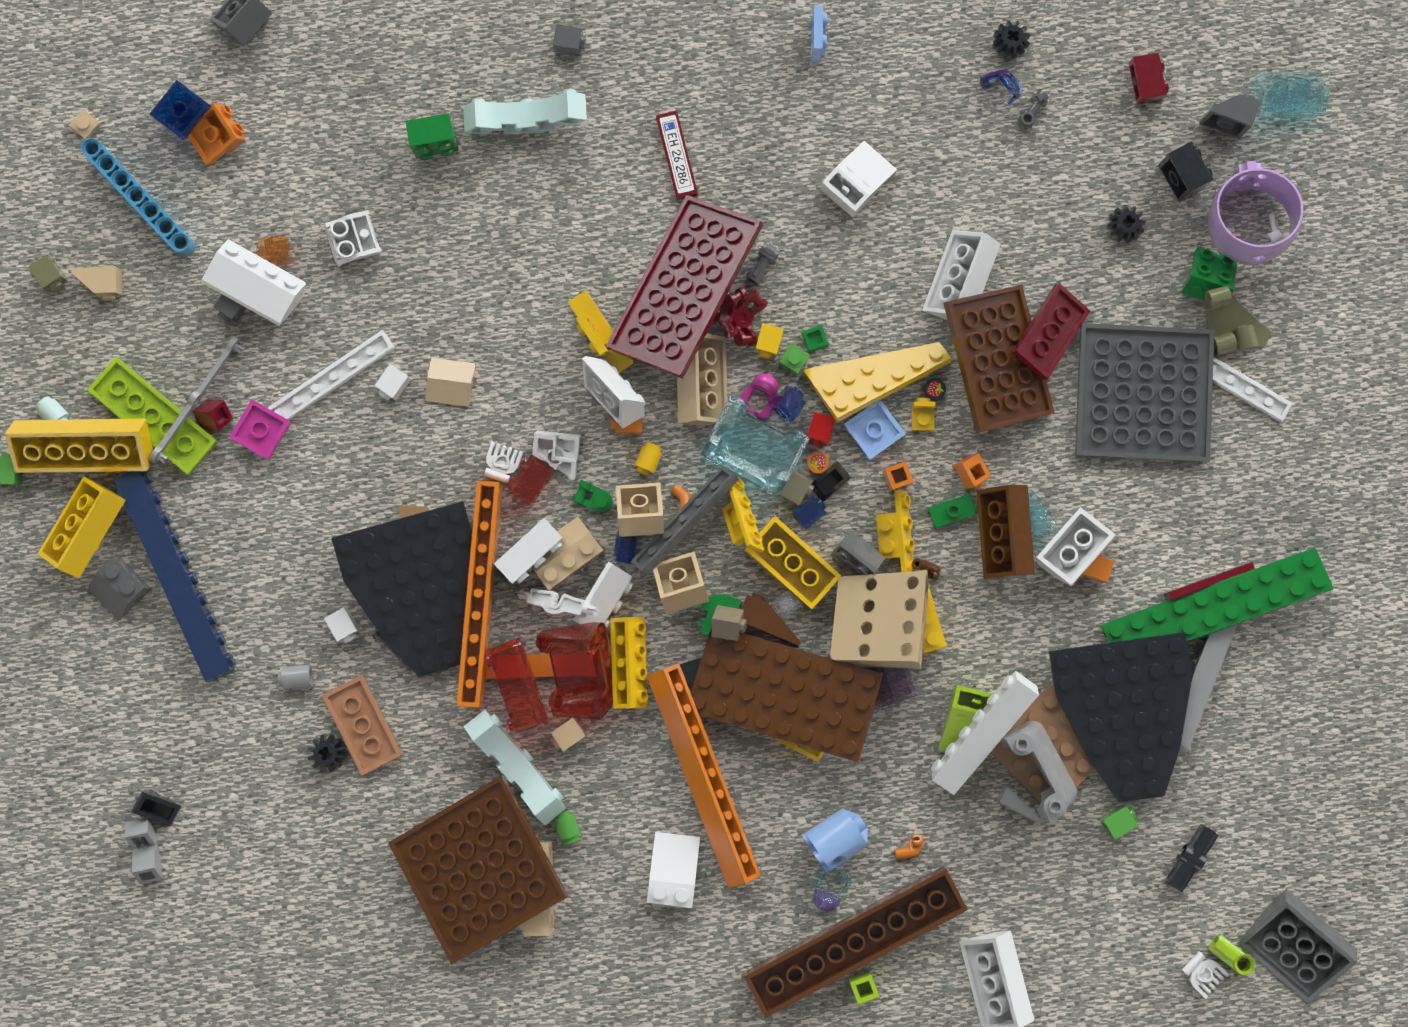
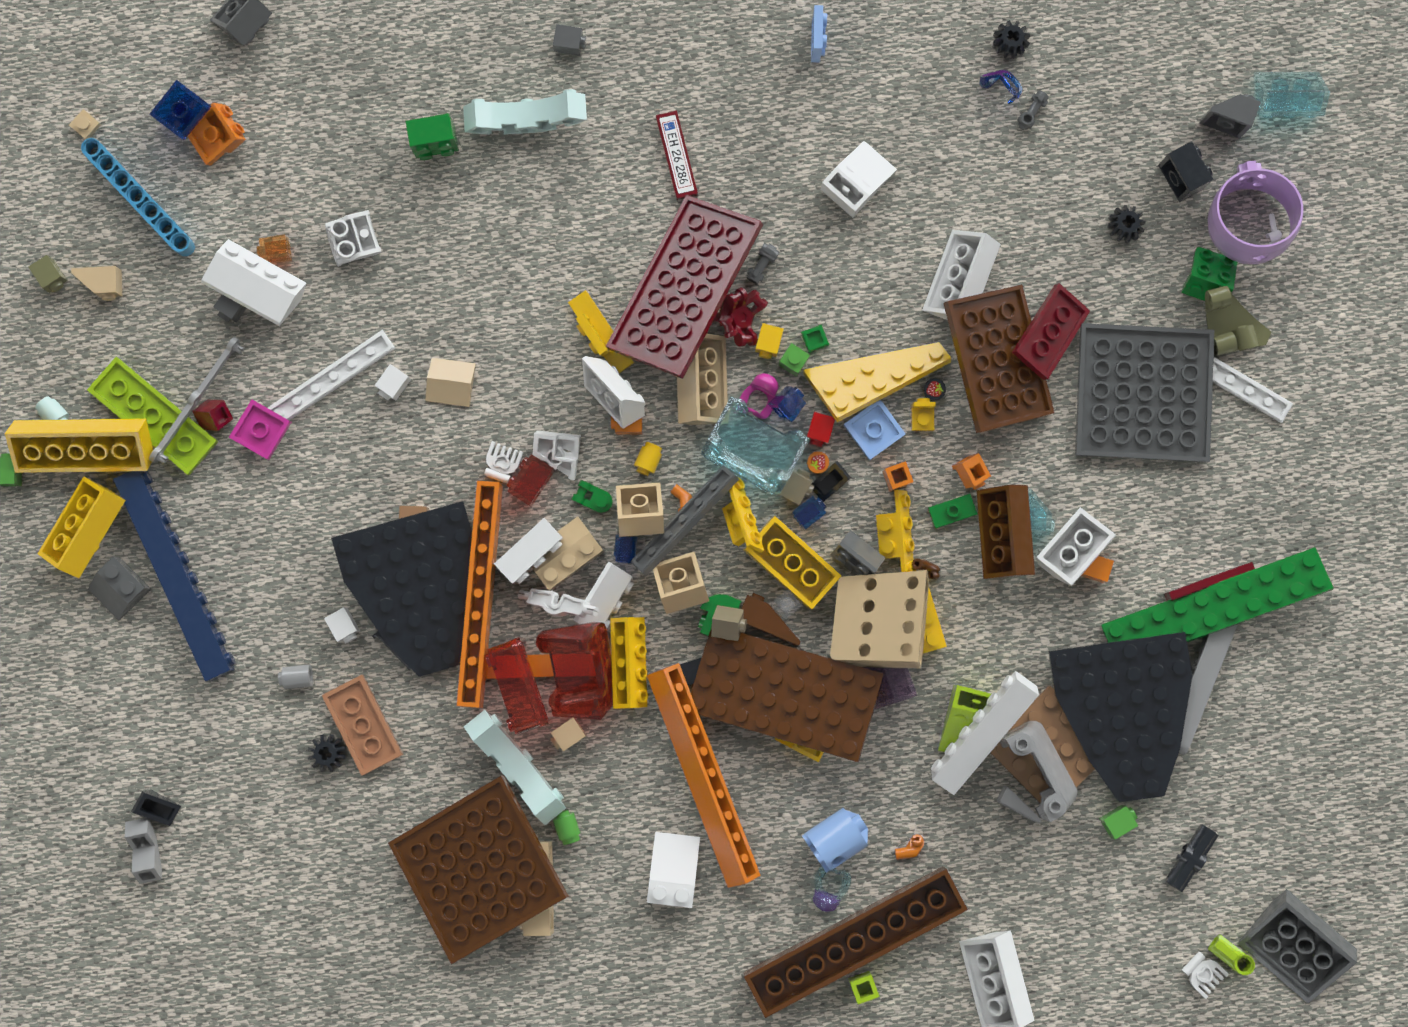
(1148, 78): dark red brick -> none

